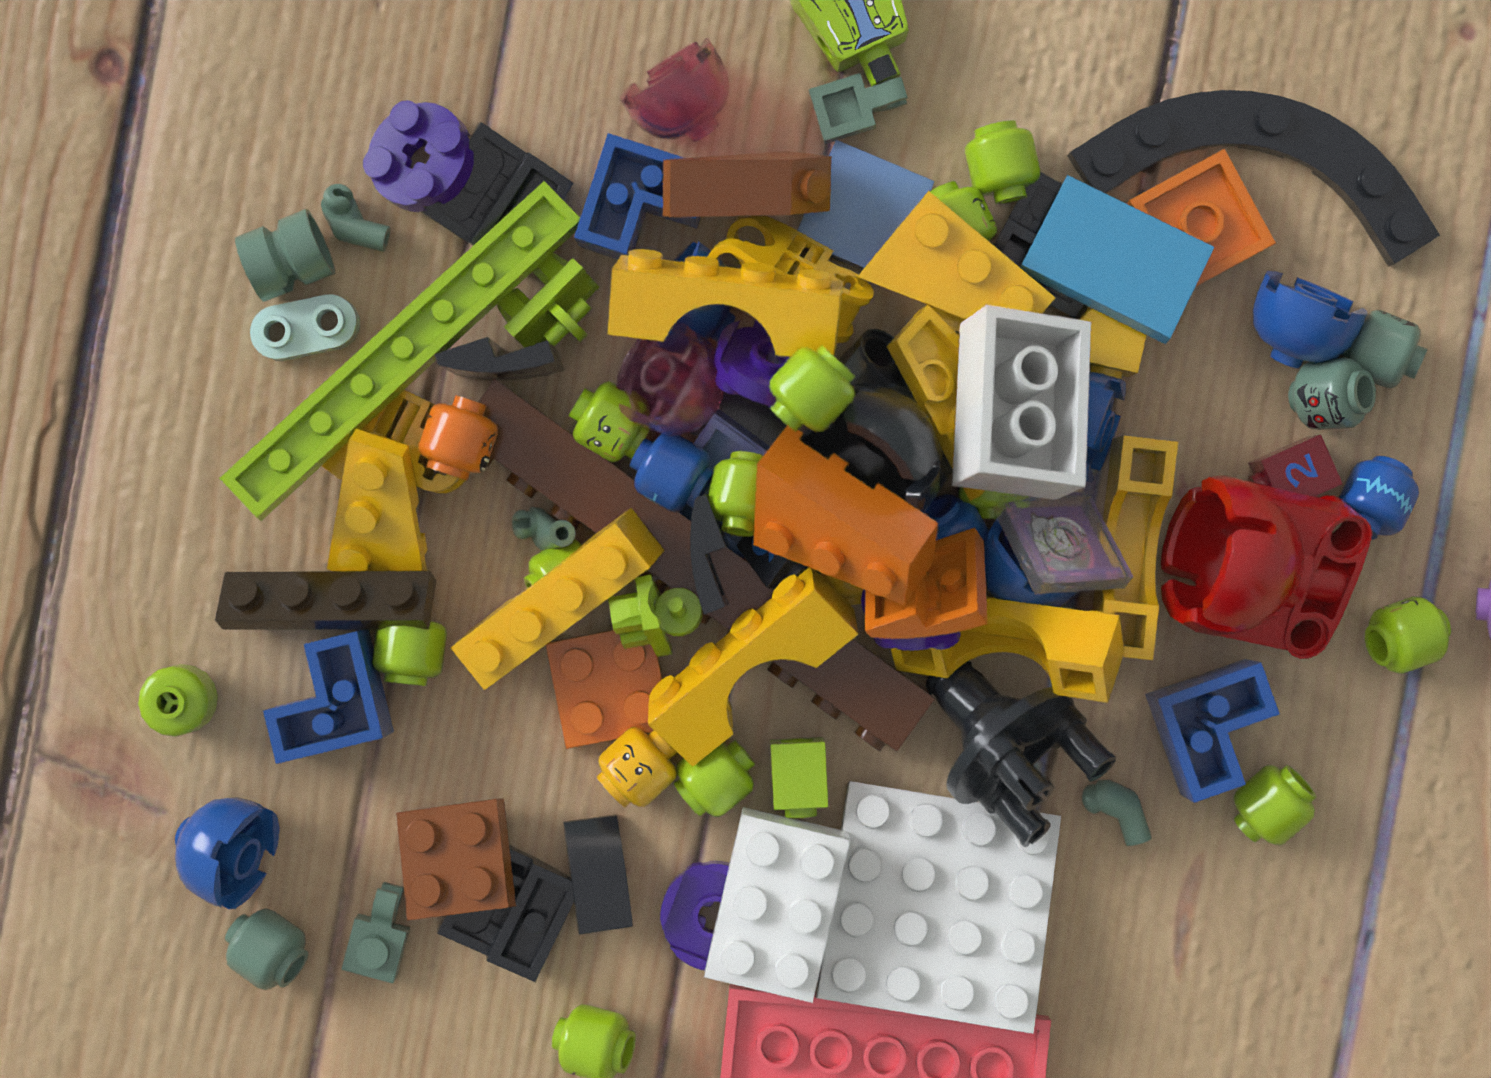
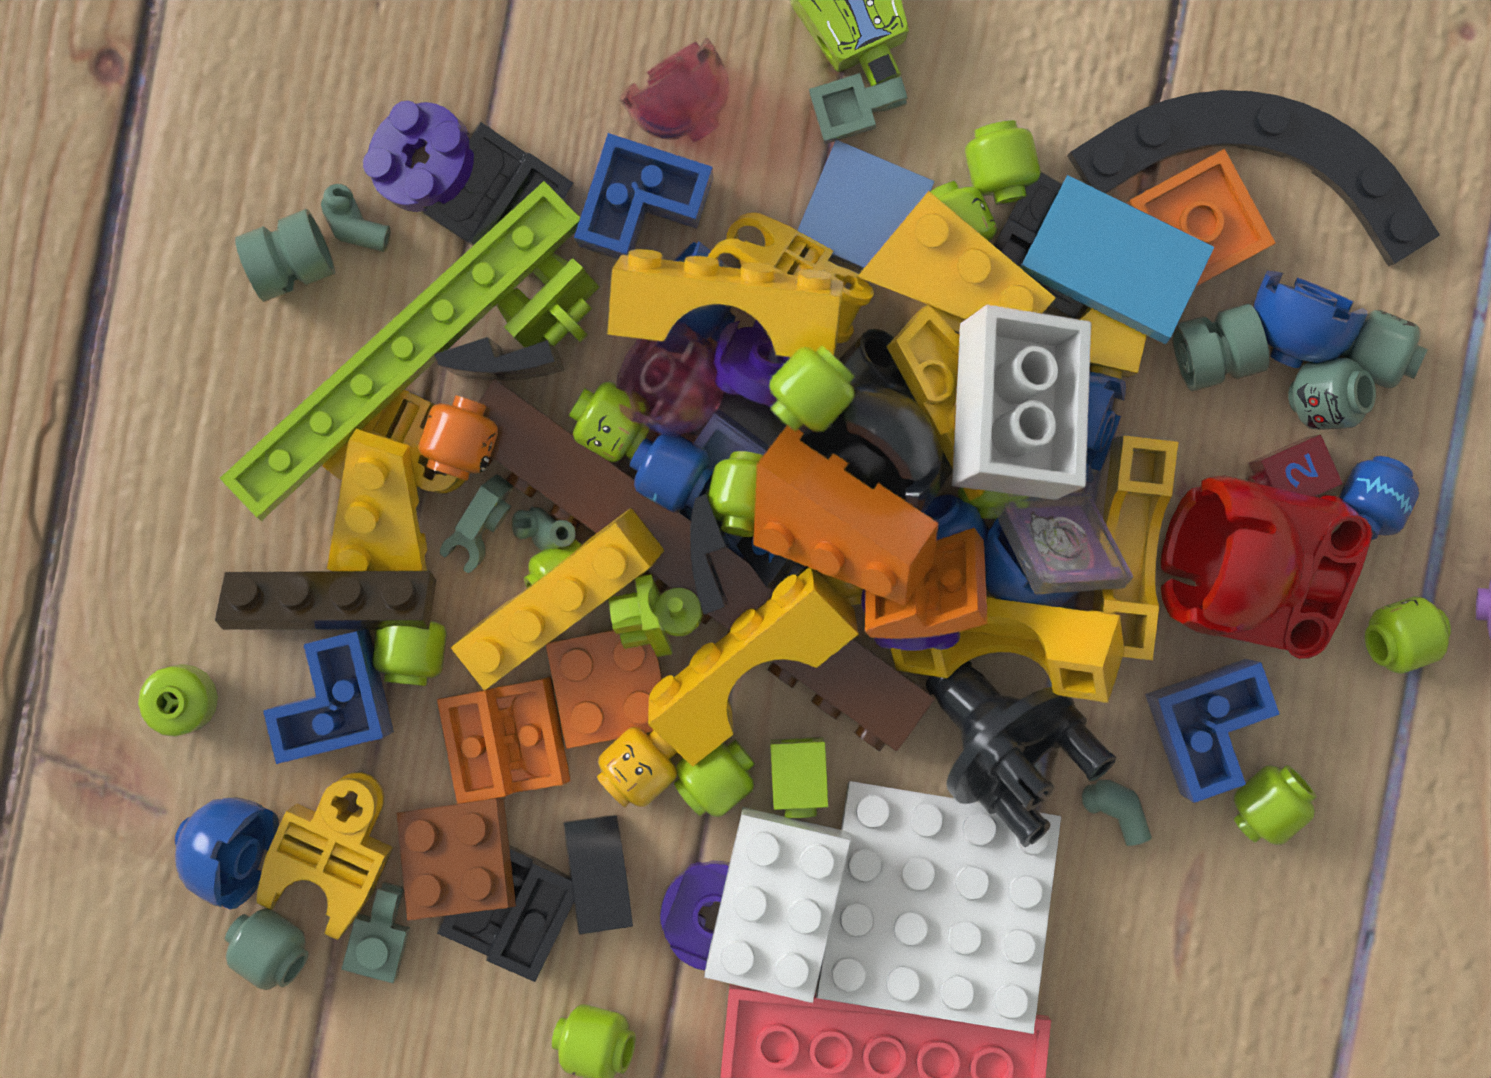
(303, 327): light aqua plate -> none
(330, 850): none -> yellow piece
(484, 512): none -> sand green plate
(503, 740): none -> orange slope
(747, 185): dark orange slope -> none
(1228, 345): none -> sand green wheel

